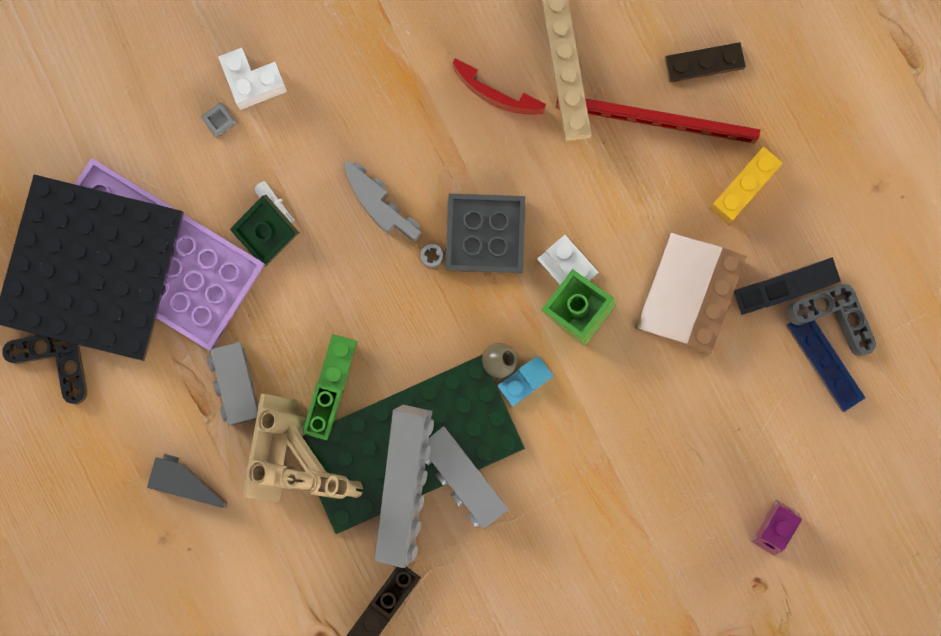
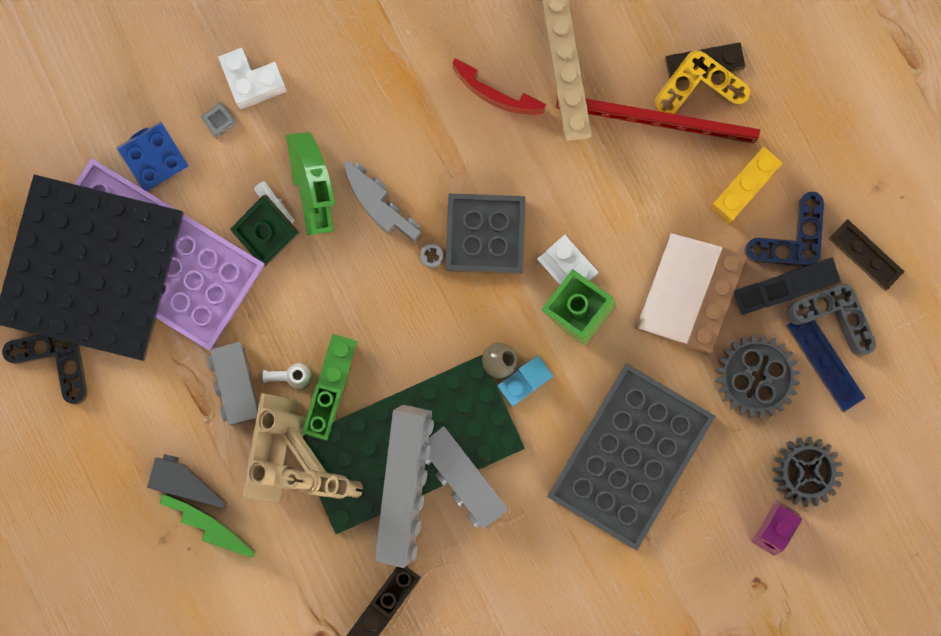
(152, 156): none -> blue plate
(215, 531): none -> bright green slope
(278, 376): none -> white bar
(313, 180): none -> bright green slope
(631, 456): none -> dark grey plate
(695, 75): none -> yellow beam
(778, 386): none -> dark grey gear
(795, 247): none -> dark blue beam
(822, 454): none -> dark grey gear
(866, 255): none -> dark brown plate

